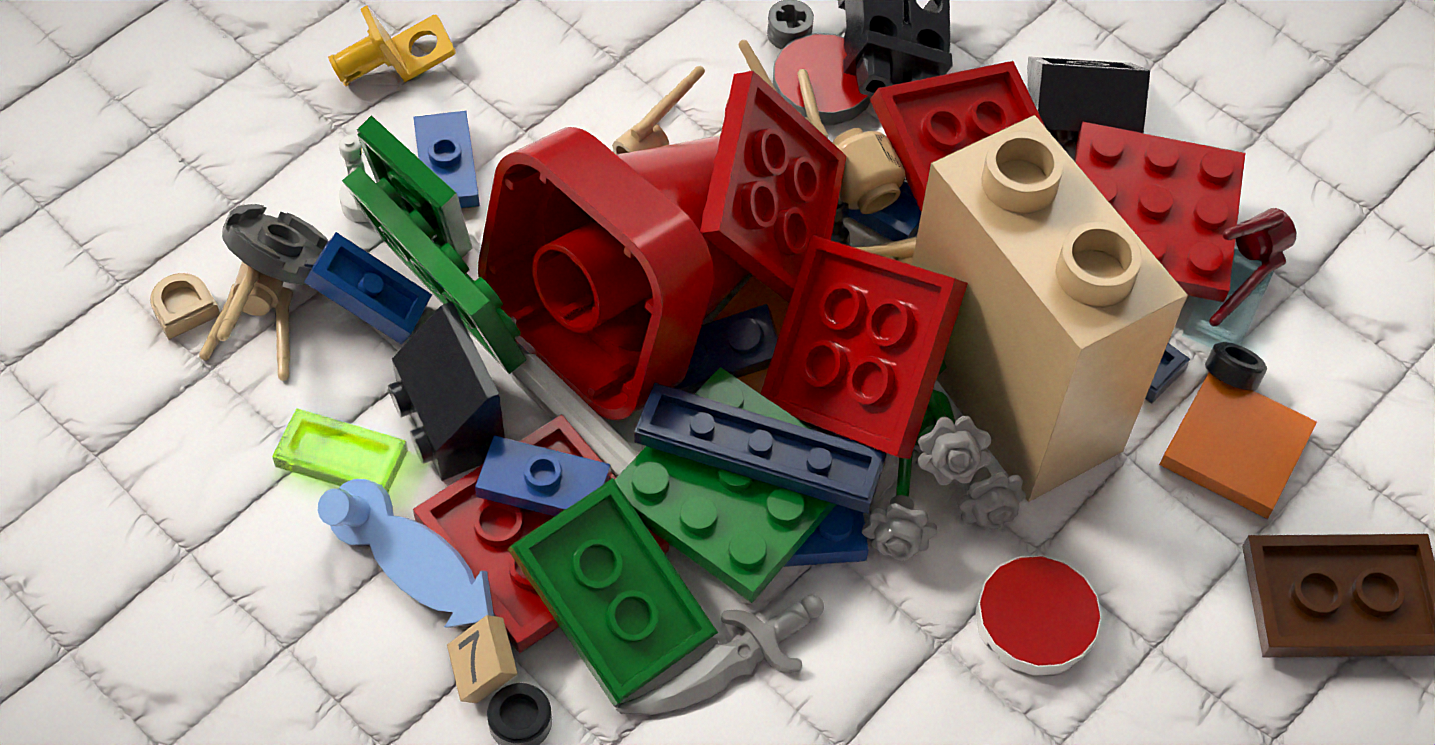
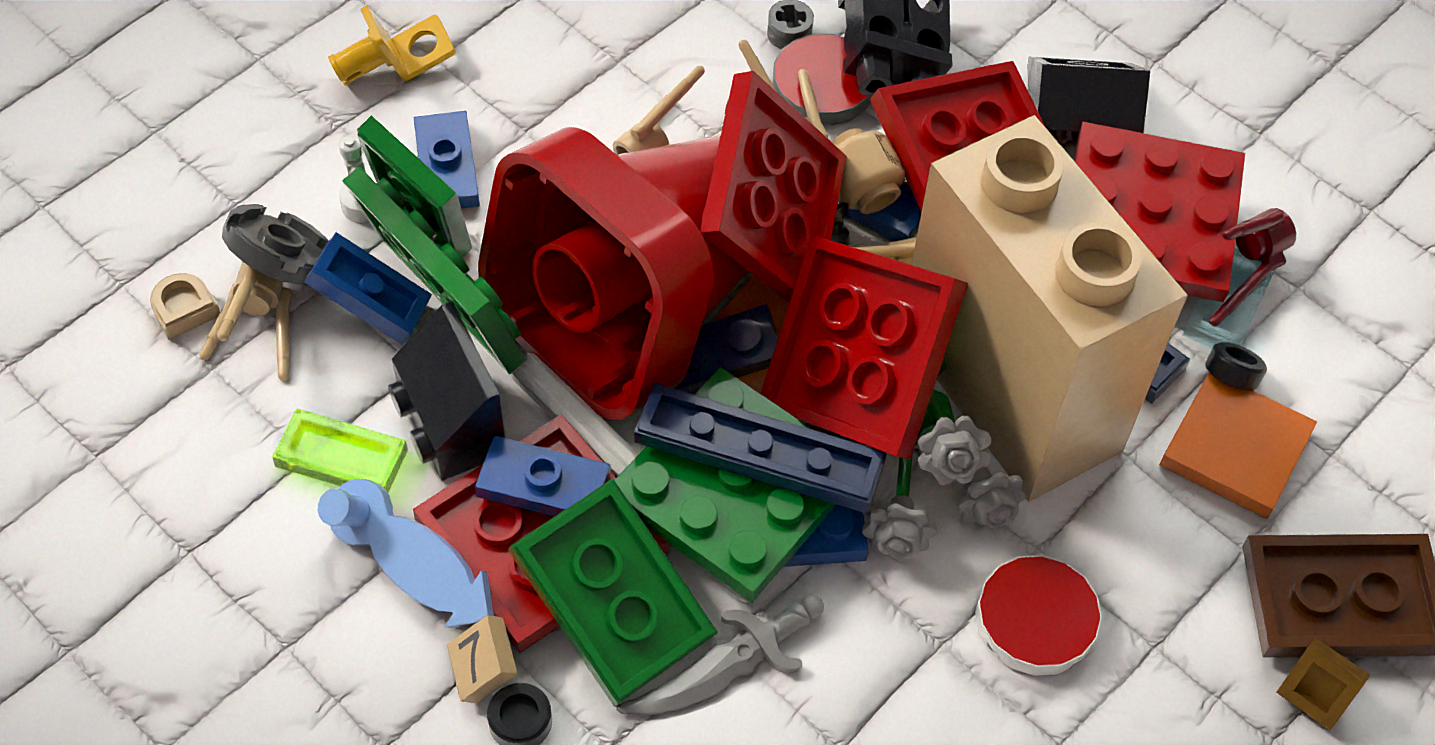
(1323, 683): none -> pearl gold plate

